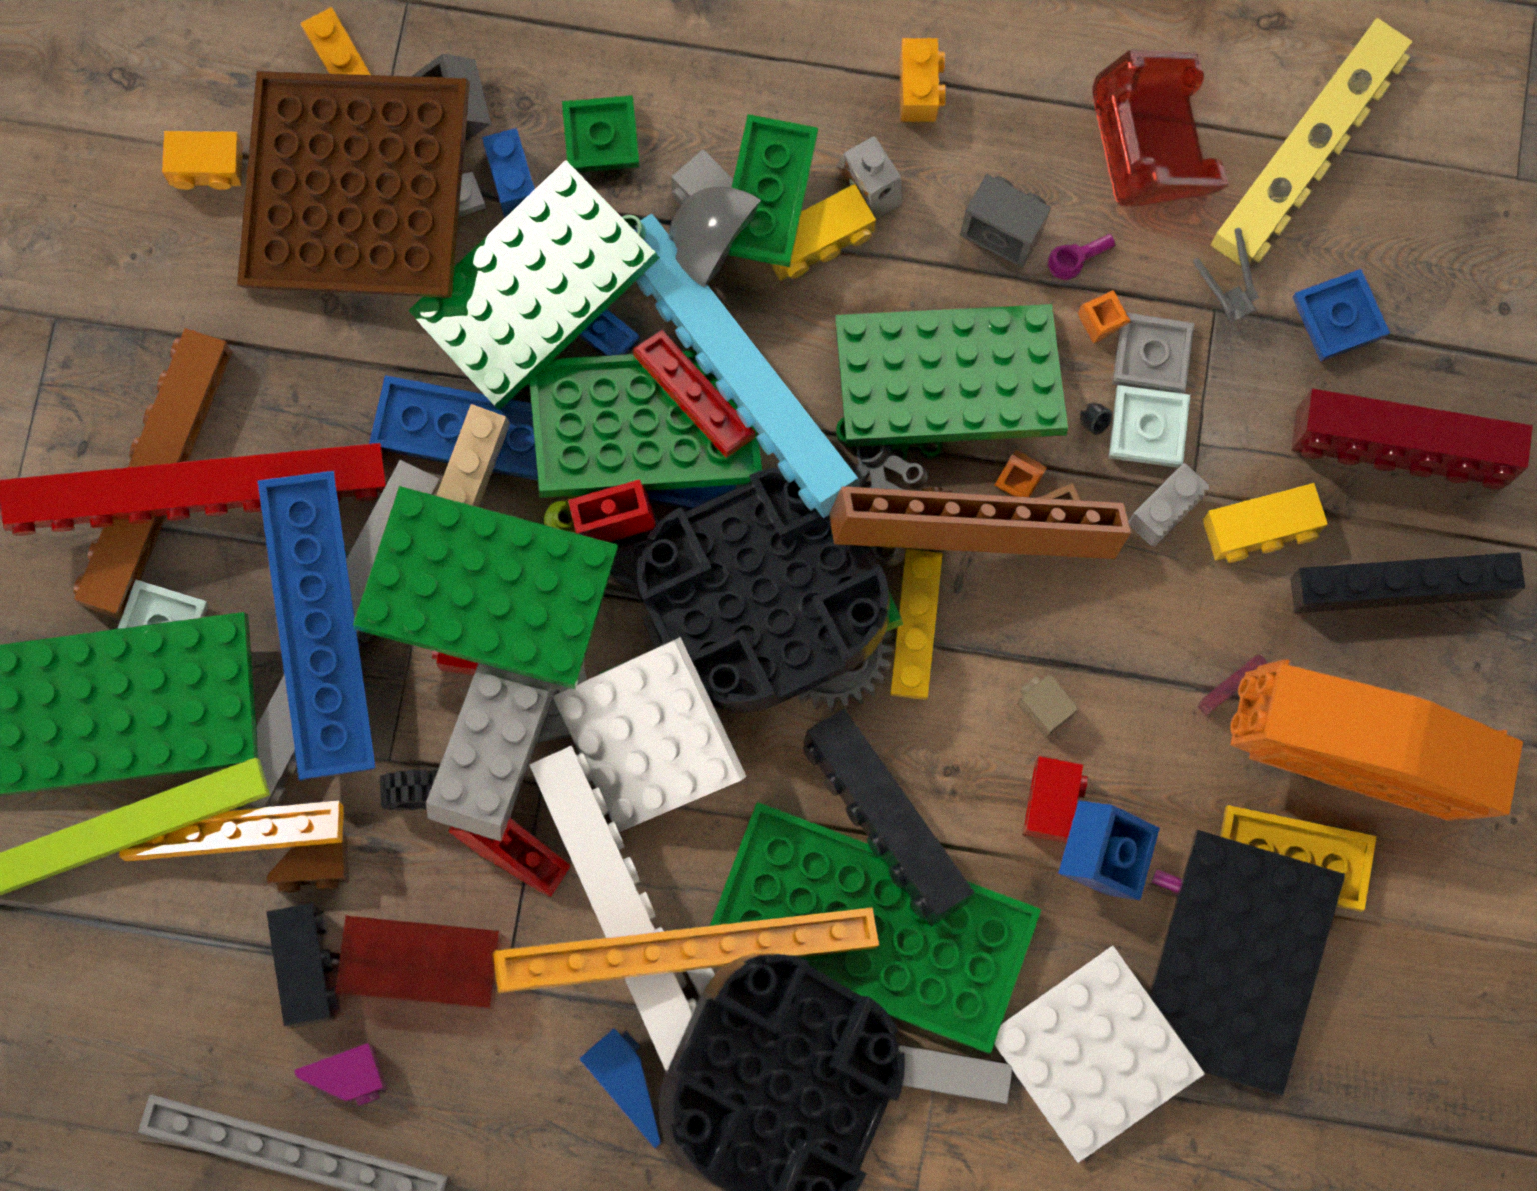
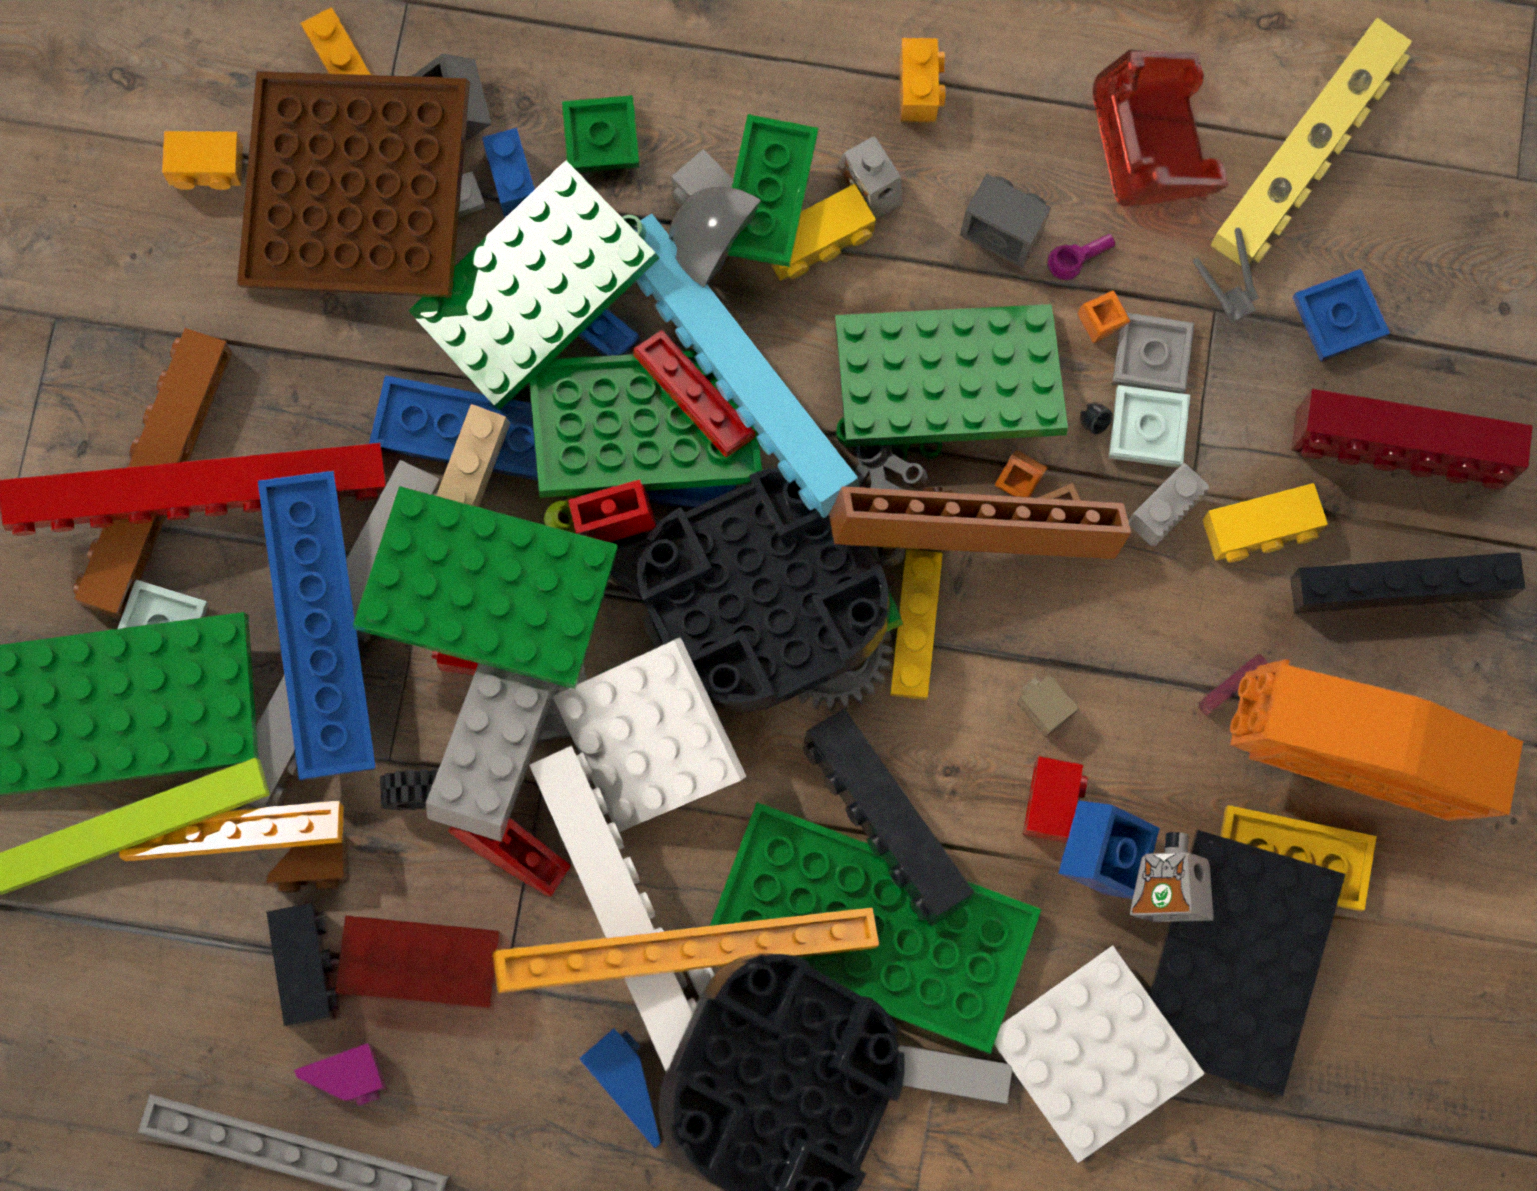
(1173, 884): none -> torso

